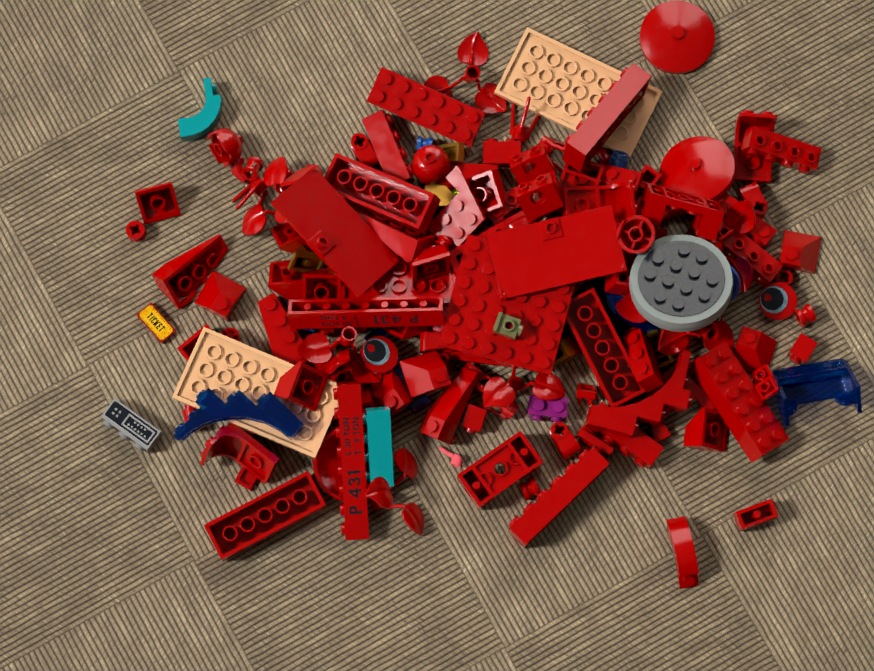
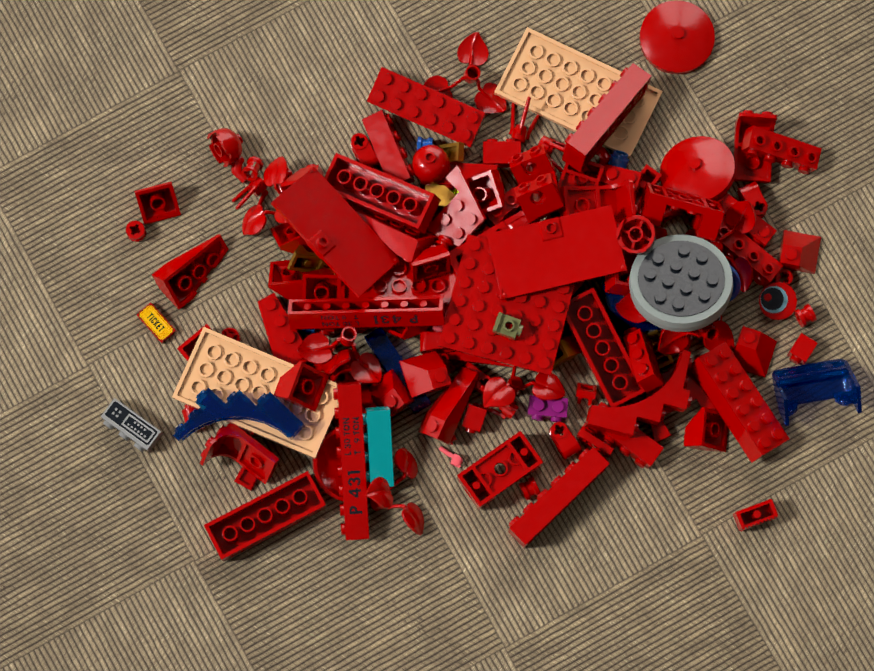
(202, 123): teal arch -> none
(220, 295): red slope -> none
(379, 355): tile -> none
(684, 552): red arch -> none
(765, 382): red slope -> none

